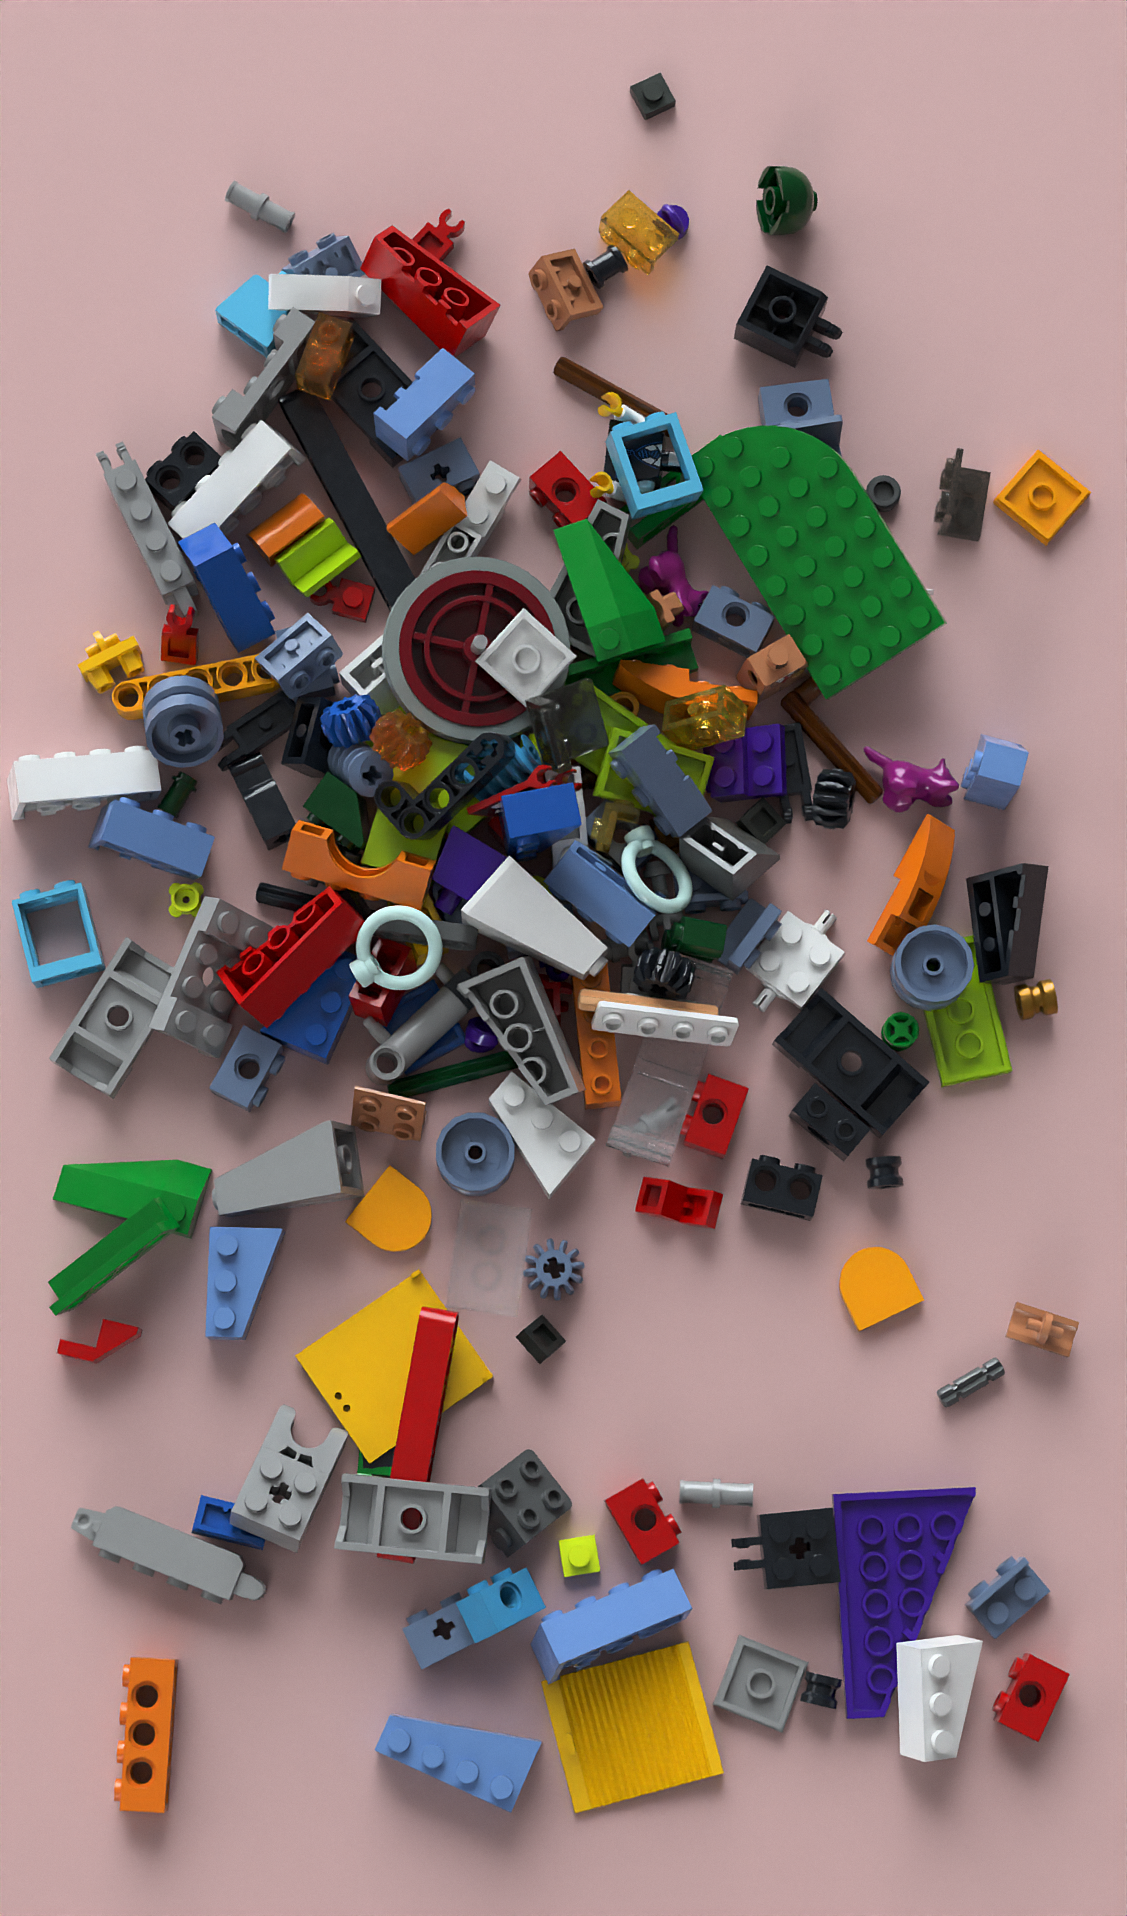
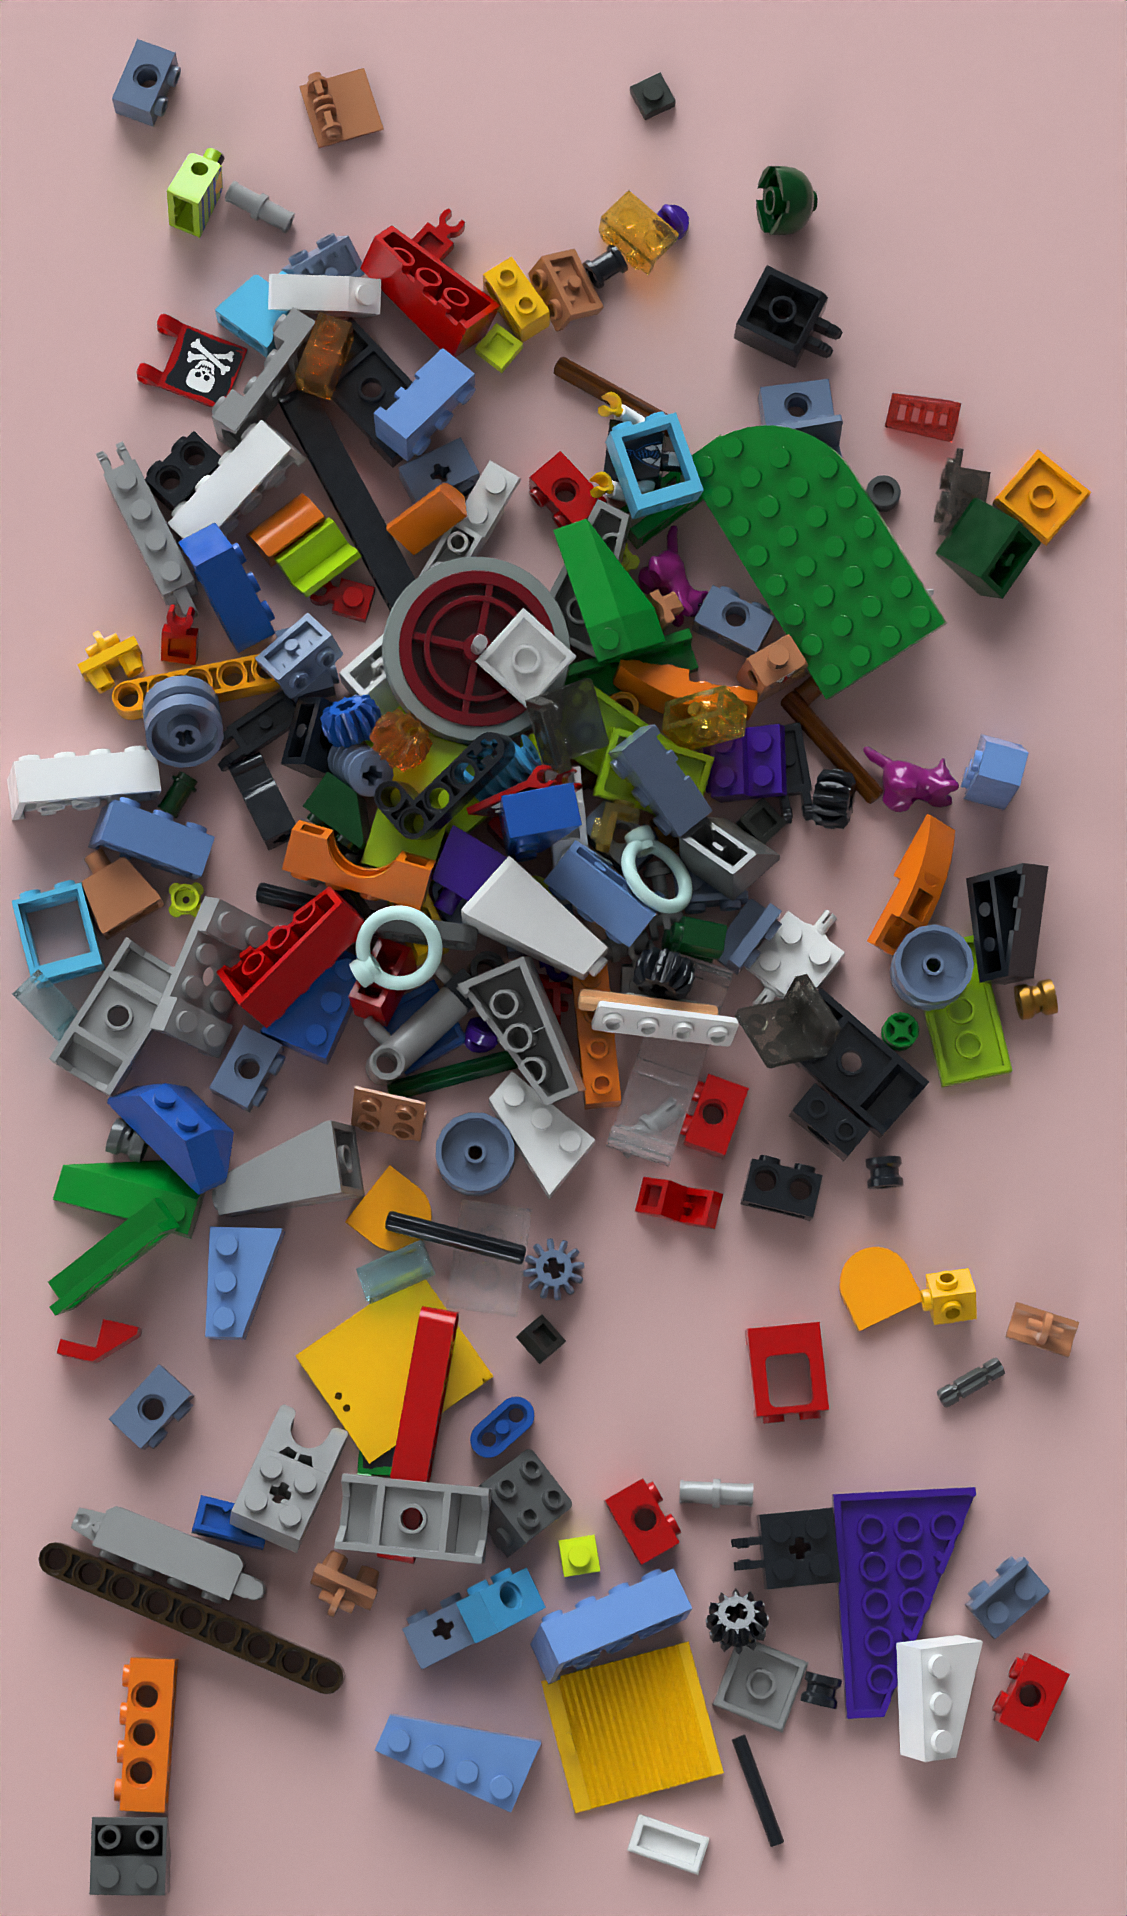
(46, 1004): none -> clear light blue tile
(118, 893): none -> nougat torso
(126, 1141): none -> dark grey wheel
(130, 1856): none -> dark grey slope
(131, 1414): none -> sand blue brick
(146, 64): none -> sand blue brick
(173, 1617): none -> dark brown beam
(179, 1131): none -> blue wedge
(195, 191): none -> lime torso
(199, 364): none -> flag
(340, 107): none -> nougat hinge
(341, 1589): none -> nougat hips
(395, 1271): none -> clear light blue tile
(455, 1237): none -> black axle
(499, 348): none -> neon yellow plate
(502, 1427): none -> blue plate
(518, 299): none -> yellow brick
(668, 1844): none -> white tile
(737, 1621): none -> black gear
(757, 1790): none -> black bar
(787, 1340): none -> red window
(791, 1028): none -> clear smoke bracket
(933, 430): none -> clear red slope
(949, 1296): none -> yellow brick
(988, 549): none -> dark green slope

